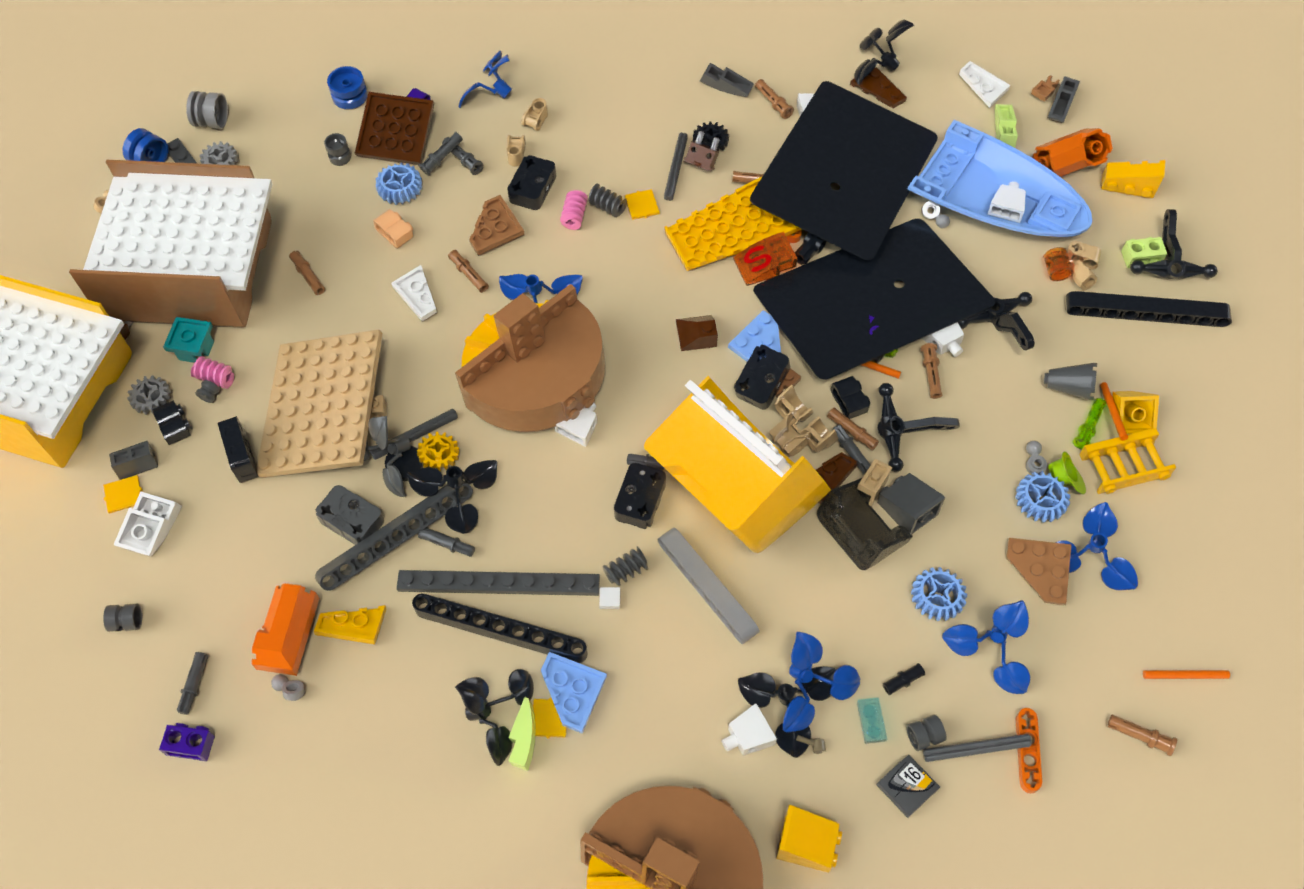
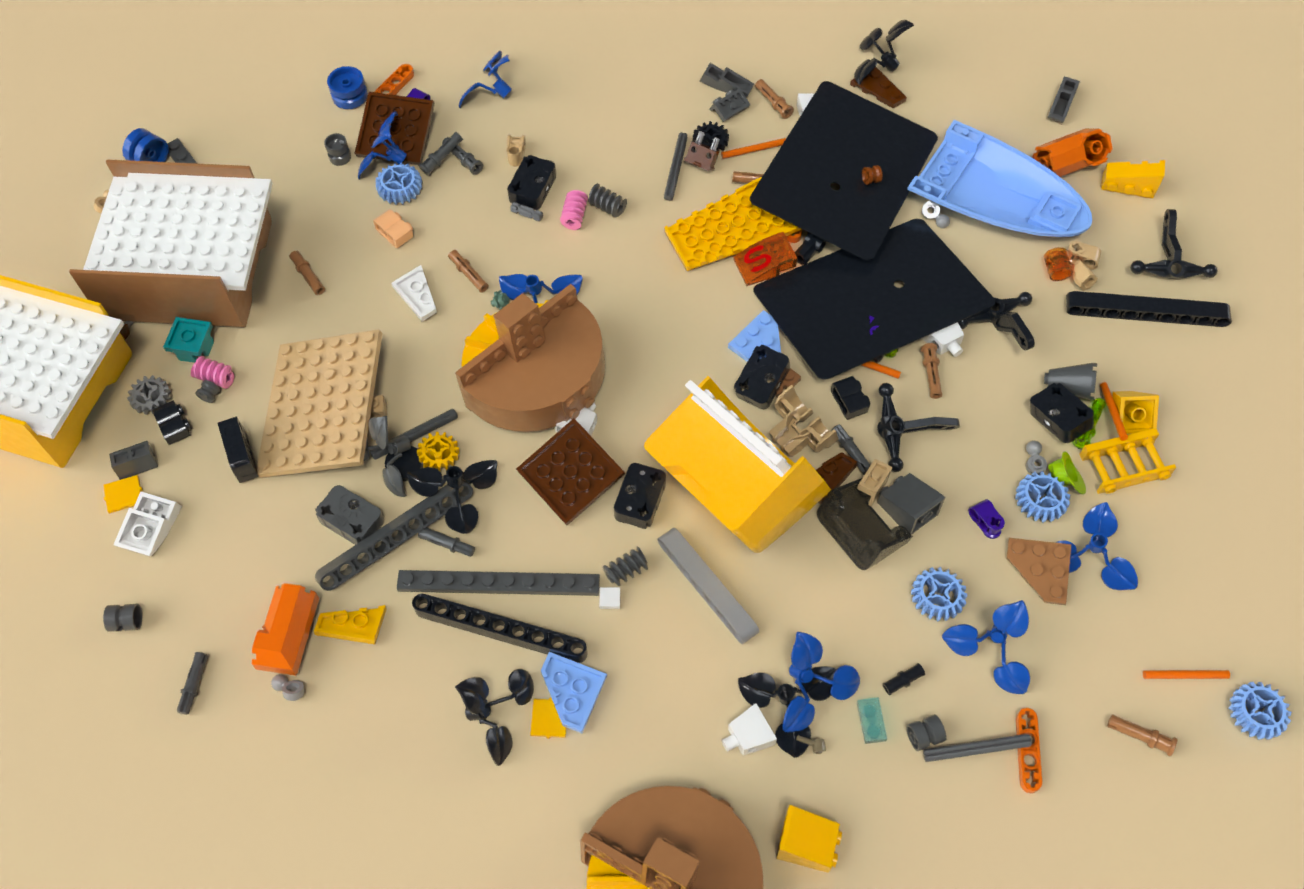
(185, 747): dark purple brick -> none
(207, 109): light grey wheel -> none
(219, 154): light grey gear -> none
(393, 152): none -> blue plant
(402, 74): none -> orange beam
(494, 226): medium nougat plate -> none
(500, 300): none -> sand green plant
(523, 736): yellowish green slope -> none
(526, 211): none -> dark grey axle
(535, 114): tan piece -> none
(570, 471): none -> reddish brown plate
(642, 204): yellow piece -> none
(644, 460): dark grey axle -> none
(697, 332): reddish brown slope -> none
(730, 105): none -> dark grey bracket
(748, 149): none -> orange bar
(856, 431): medium nougat pin -> none
(872, 174): none -> dark orange wheel
(908, 786): dark grey slope -> none
(984, 84): white wing -> none
(987, 518): none -> dark purple piece
(1006, 124): yellowish green slope -> none
(1008, 202): white torso -> none
(1044, 90): medium nougat plate -> none
(1062, 412): none -> black axle
(1145, 250): yellowish green brick -> none
(1259, 697): none -> light blue gear

